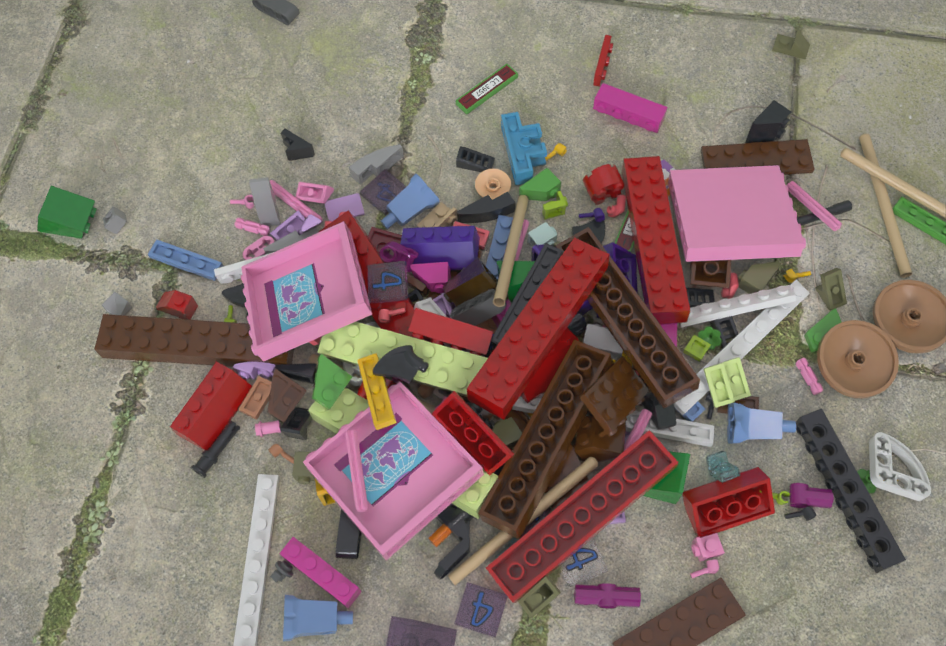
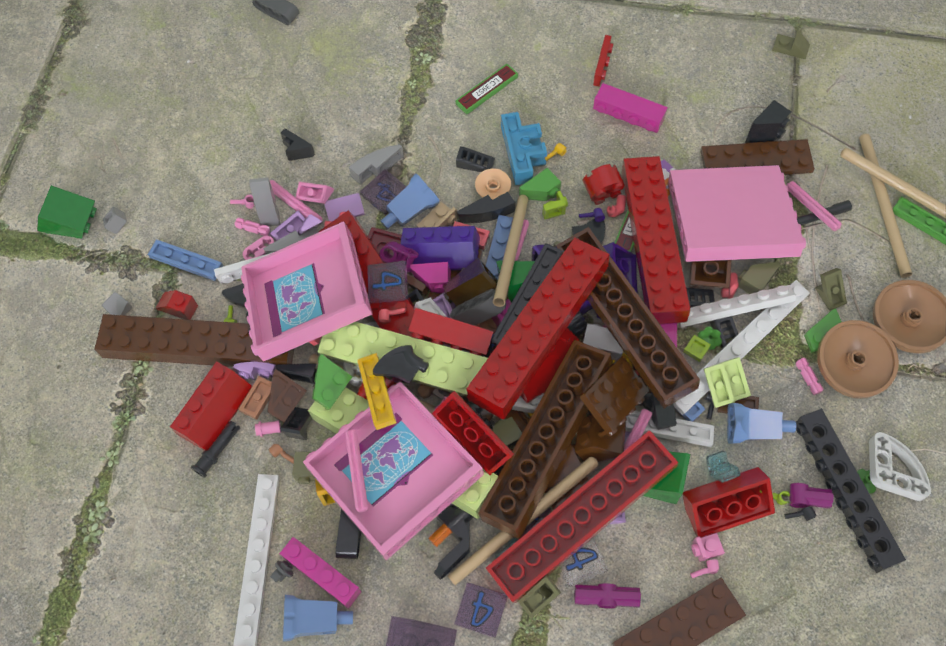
(542, 235): light aqua brick -> none
(791, 276): yellow hand -> none

